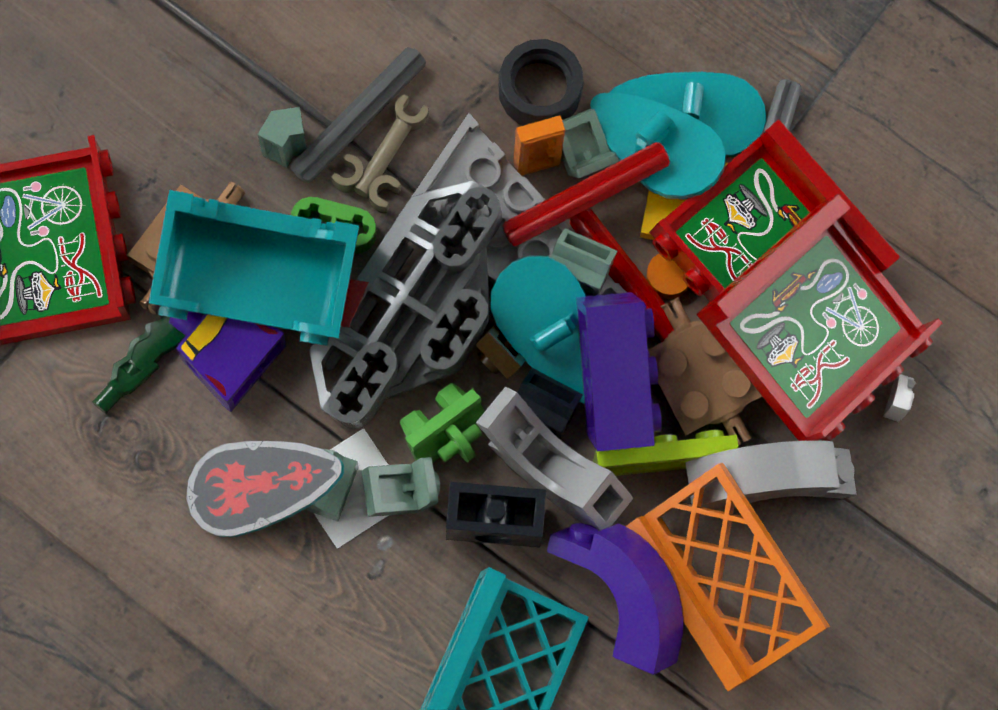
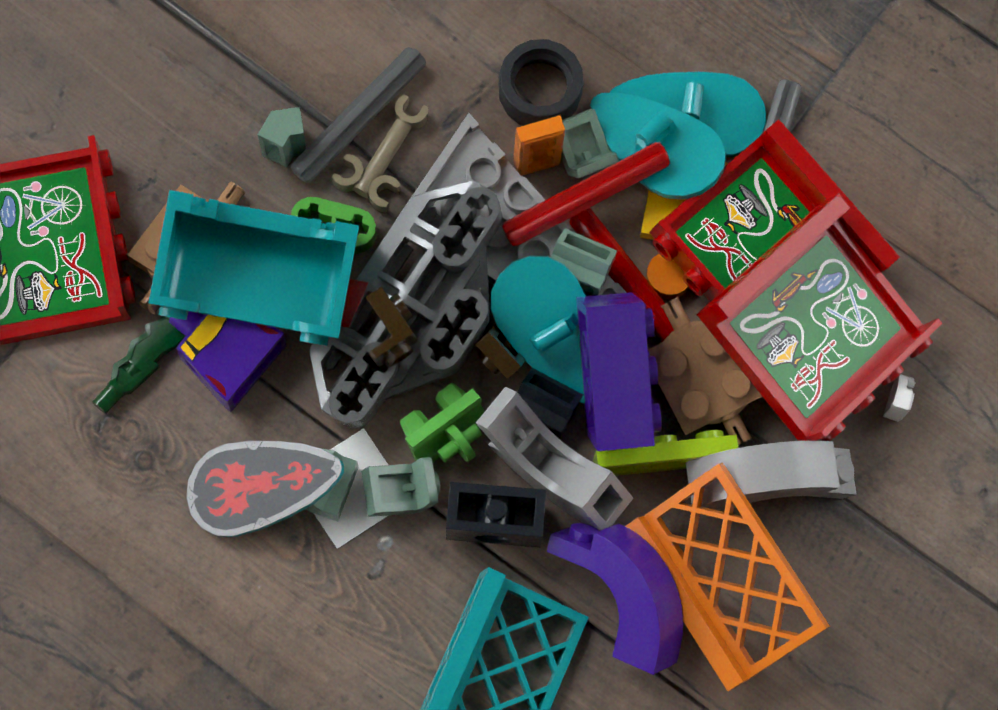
(394, 316): none -> dark brown bracket

